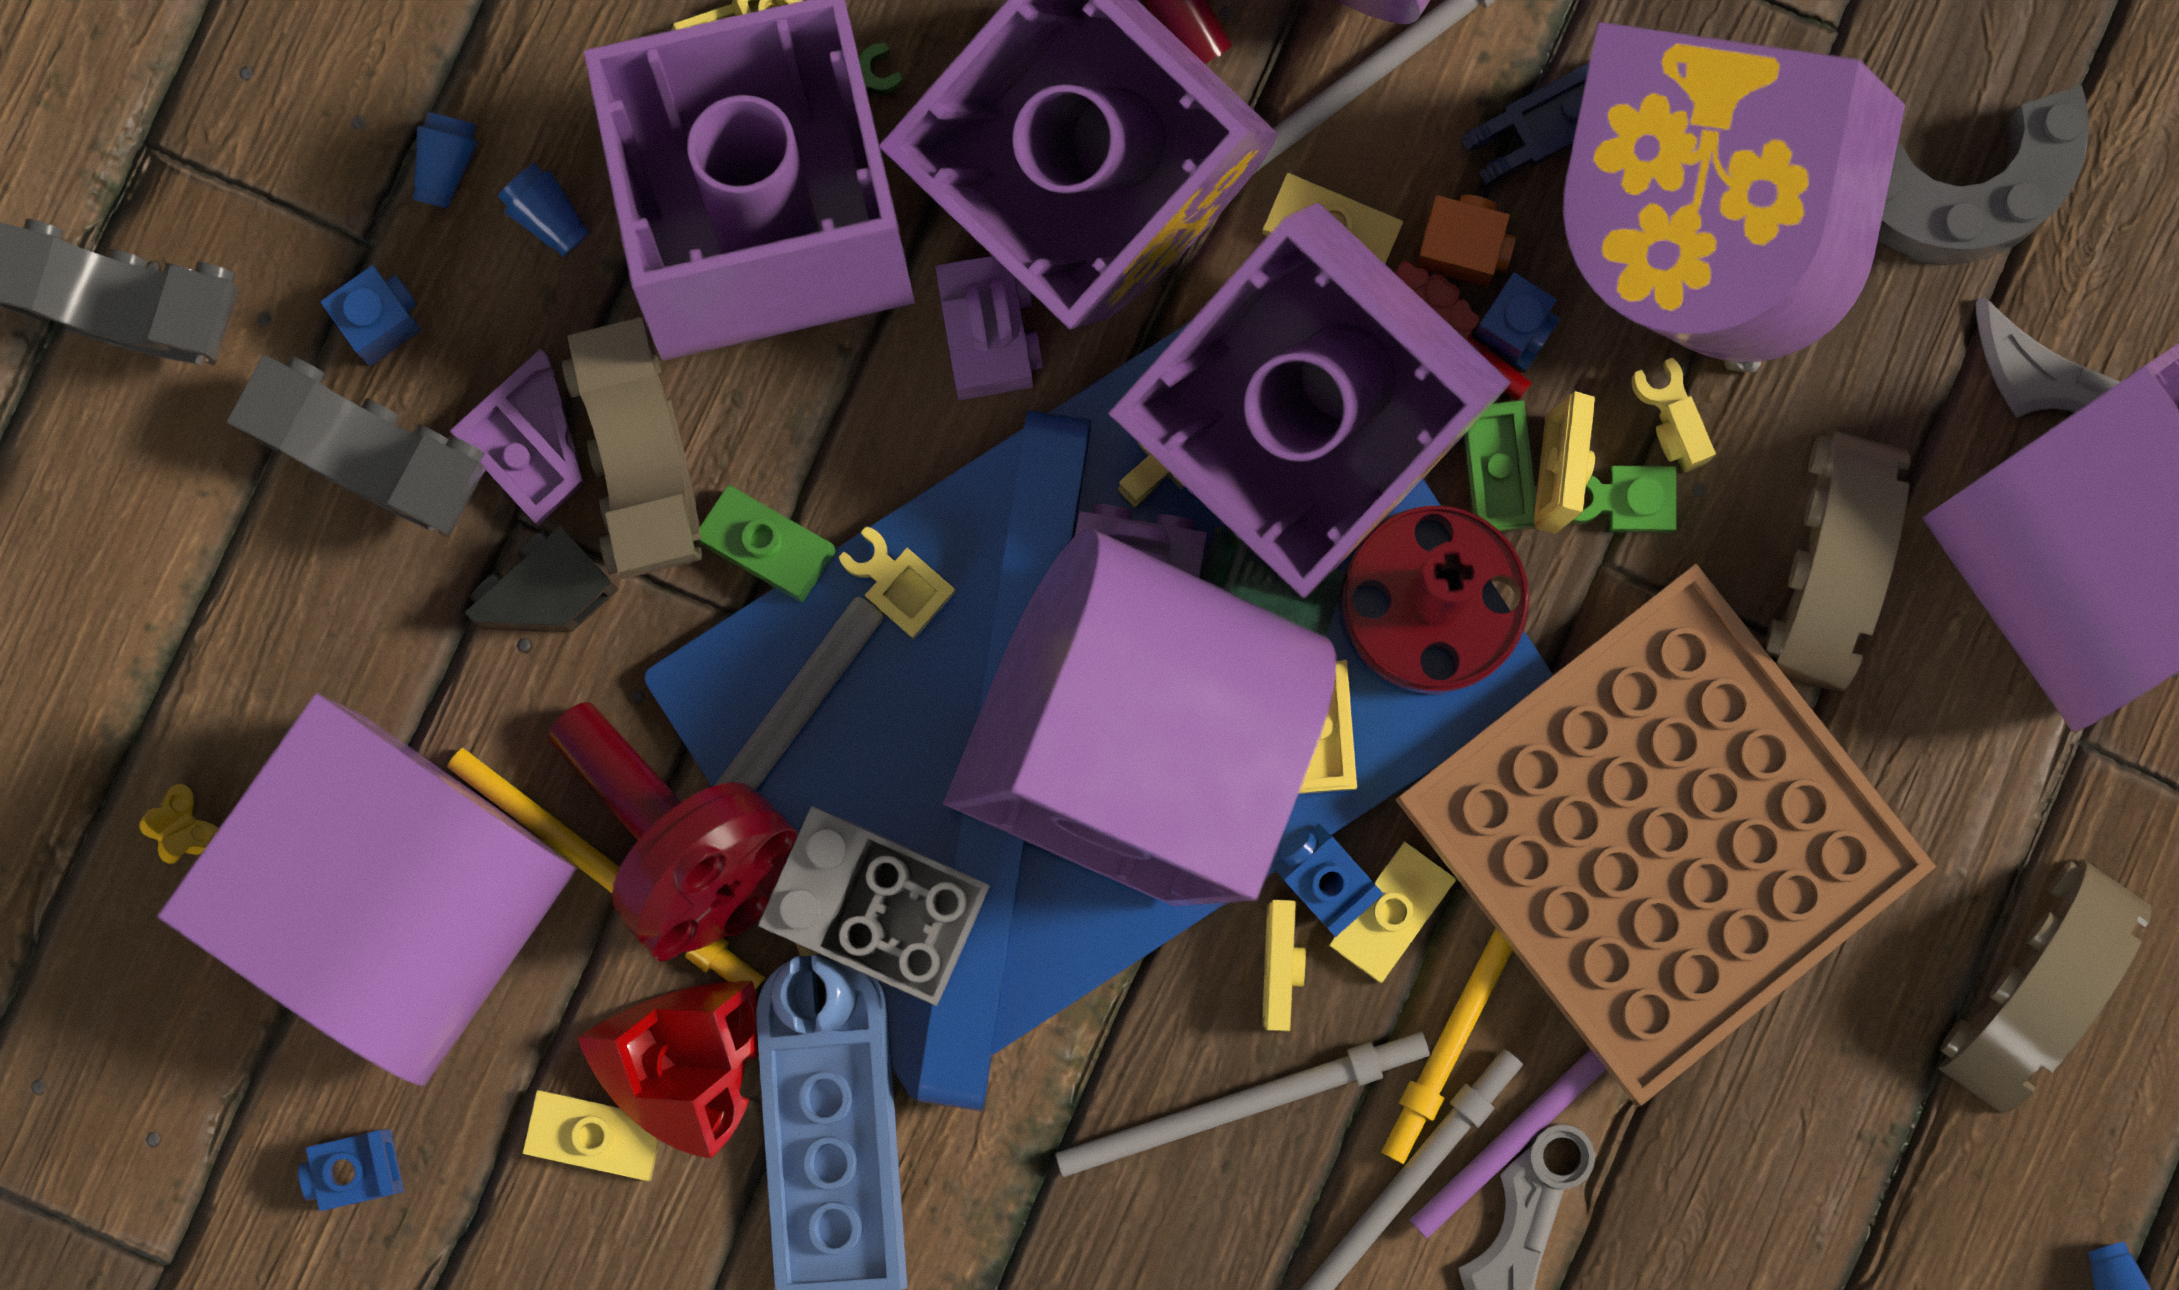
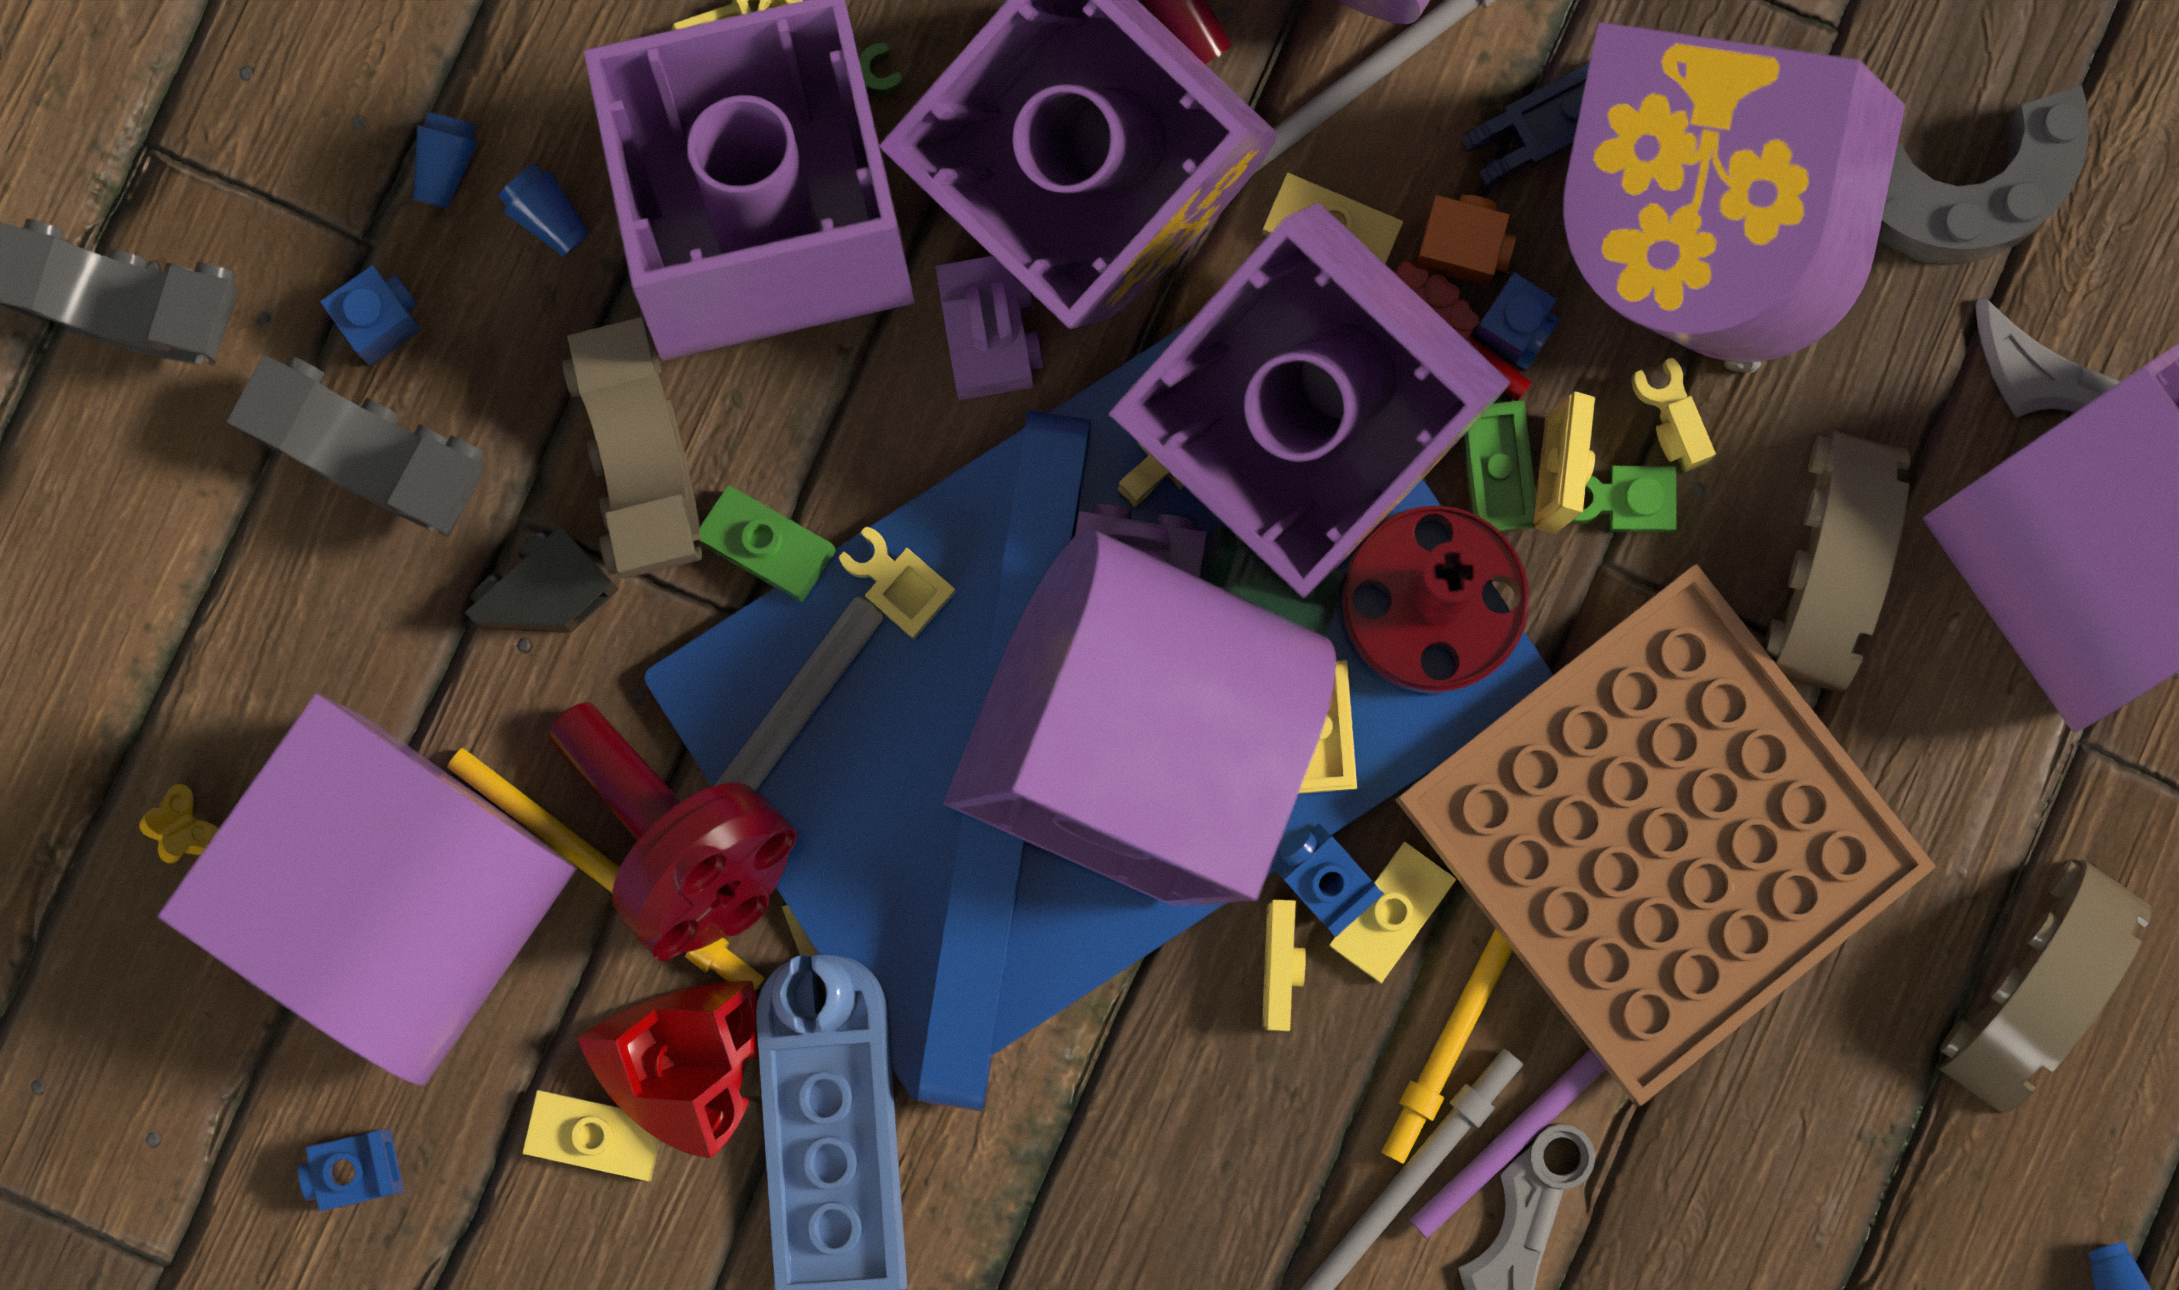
(527, 439): medium lavender wing -> none
(874, 905): light grey slope -> none
(1361, 1065): light grey bar -> none

